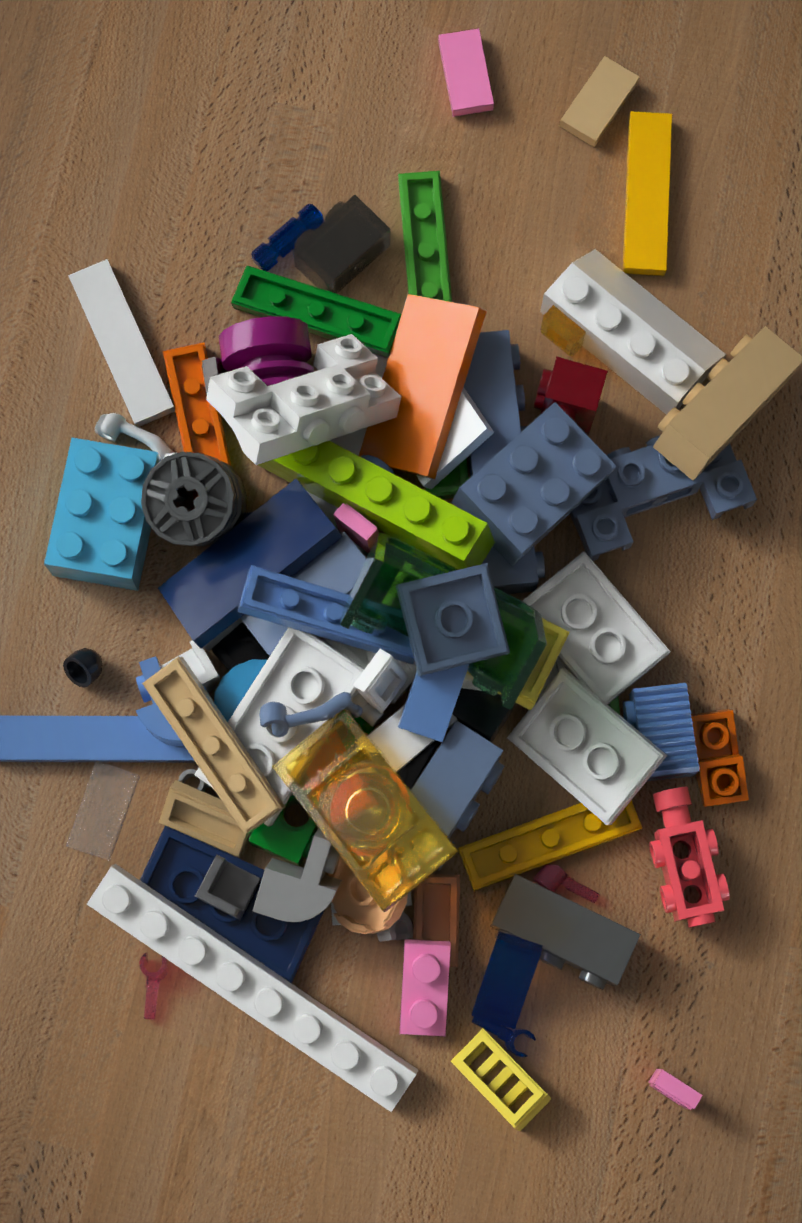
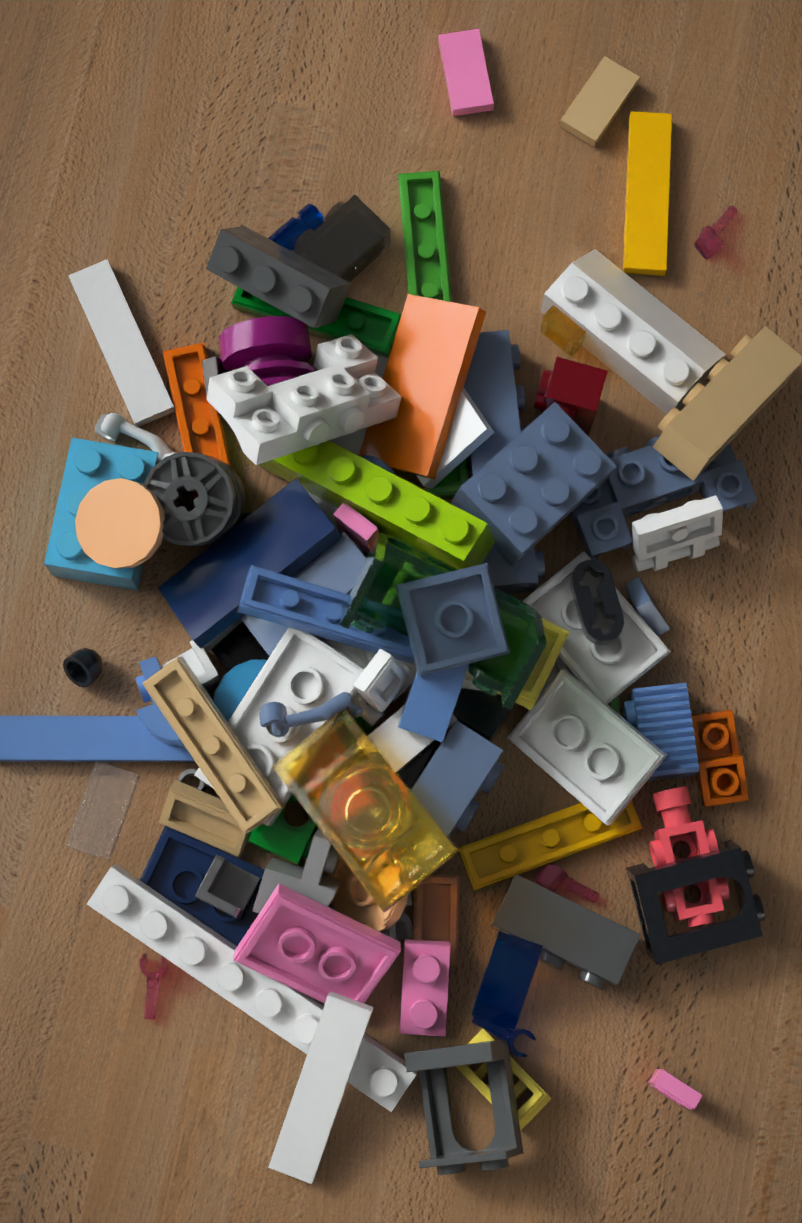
(120, 523): none -> light nougat tile
(278, 276): none -> dark grey brick
(315, 948): none -> bright pink tile
(320, 1087): none -> white tile
(445, 1148): none -> dark grey panel
(606, 599): none -> black beam
(646, 606): none -> sand blue tile
(676, 534): none -> white plate
(709, 241): none -> clear pink hand
(725, 862): none -> black panel

